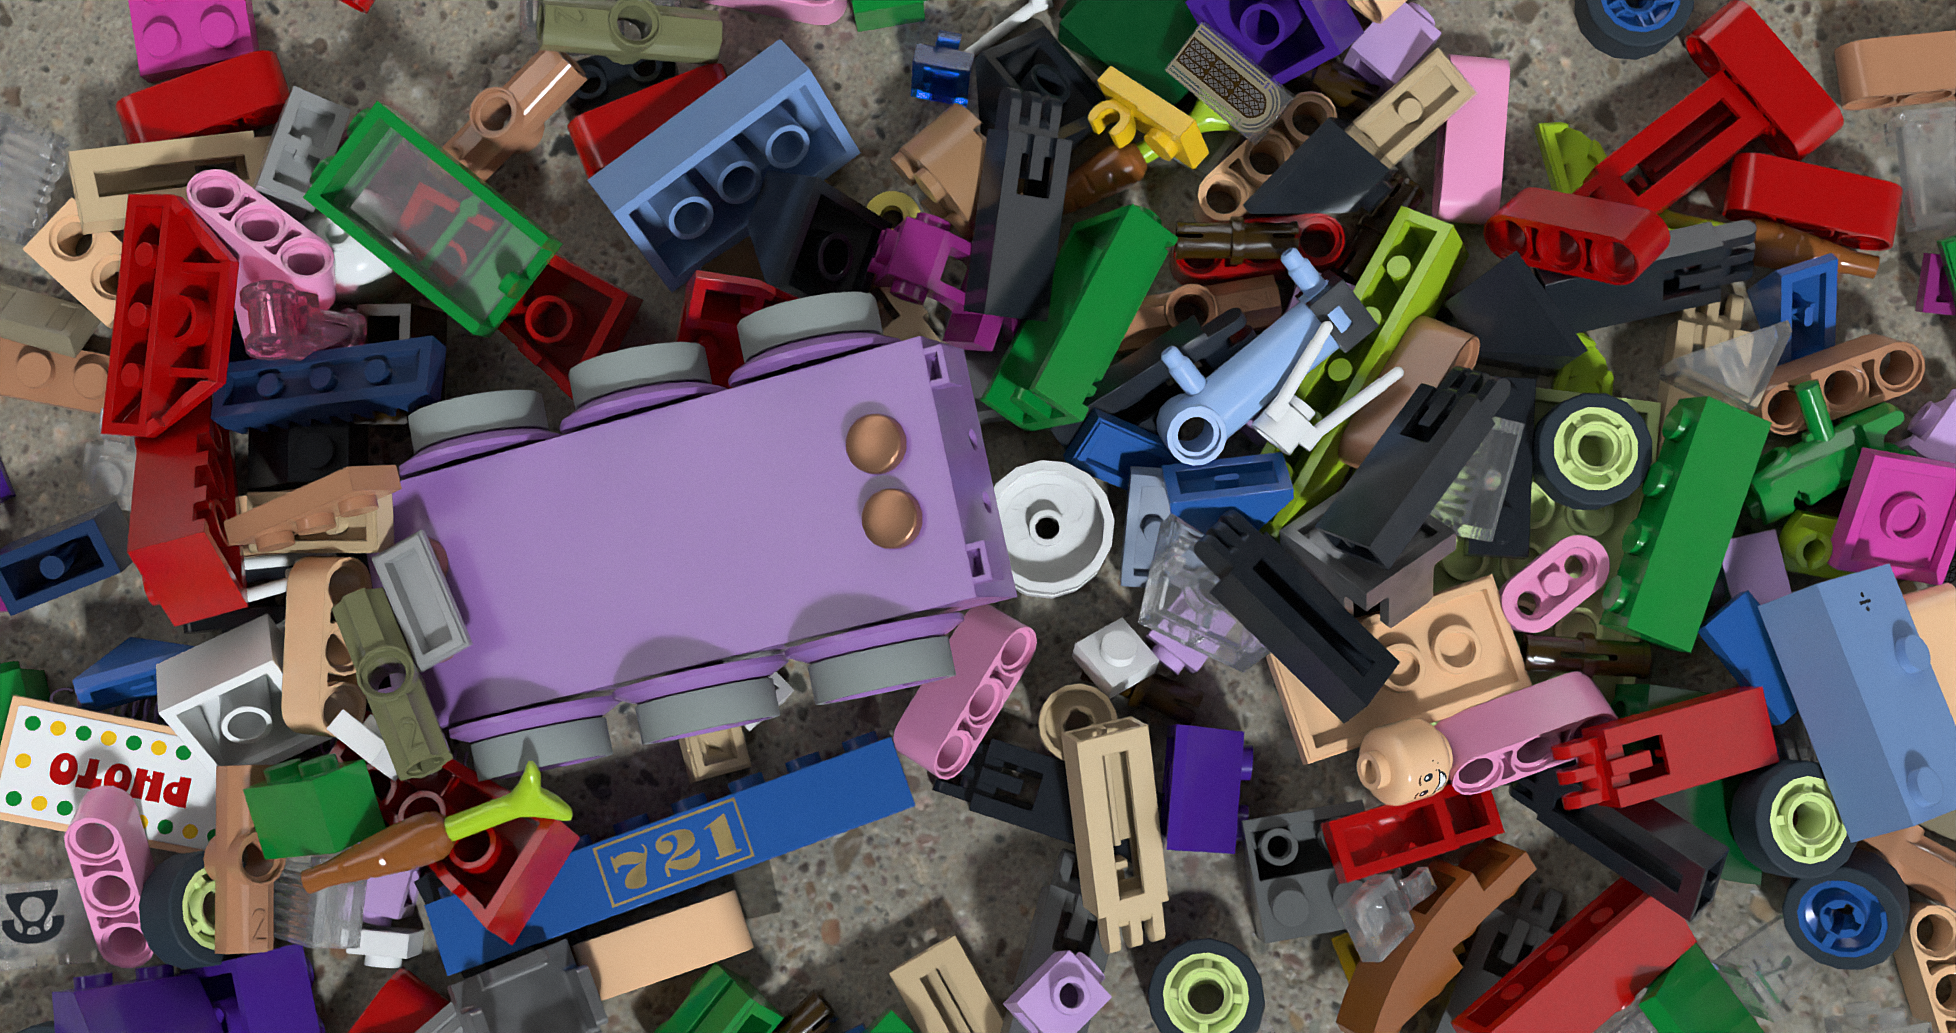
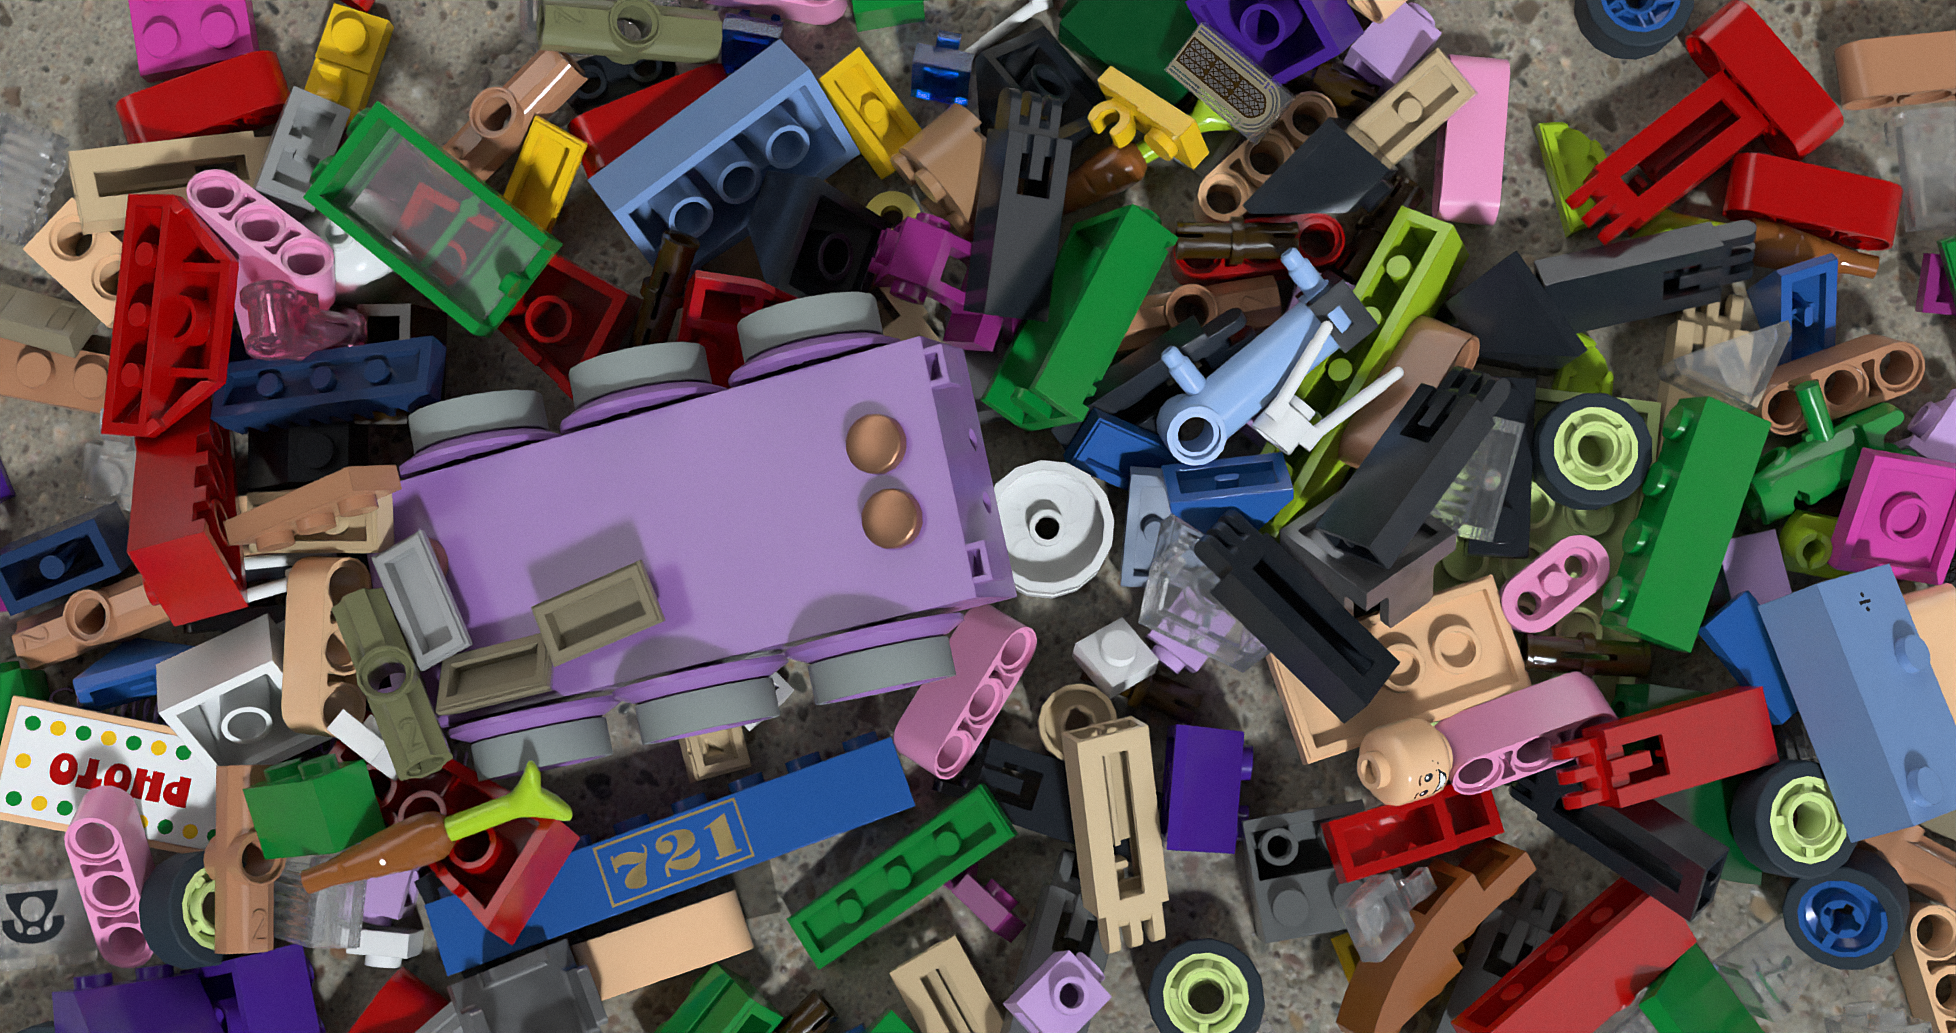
(80, 624): none -> nougat piece
(349, 57): none -> yellow plate
(494, 675): none -> dark tan tile
(544, 172): none -> yellow tile
(598, 613): none -> dark tan tile
(664, 289): none -> dark brown pin
(747, 37): none -> clear blue tile
(868, 110): none -> yellow plate
(902, 876): none -> green tile
(988, 902): none -> magenta plate
(1578, 235): red beam -> none

